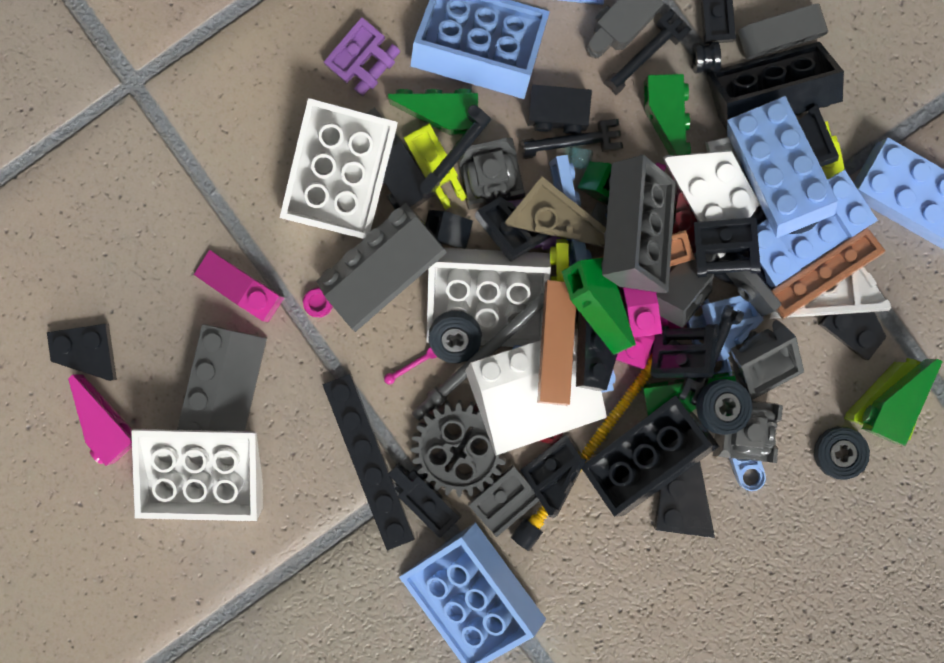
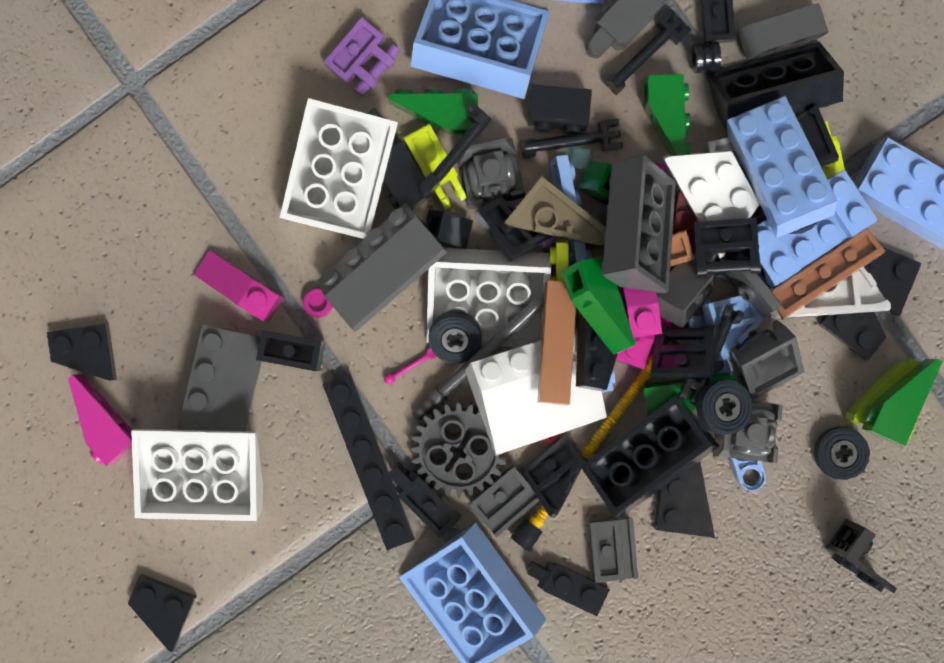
(161, 609): none -> black wing
(290, 350): none -> black brick
(570, 586): none -> black hinge
(613, 549): none -> dark grey plate
(848, 546): none -> black bracket
(894, 277): none -> black wing

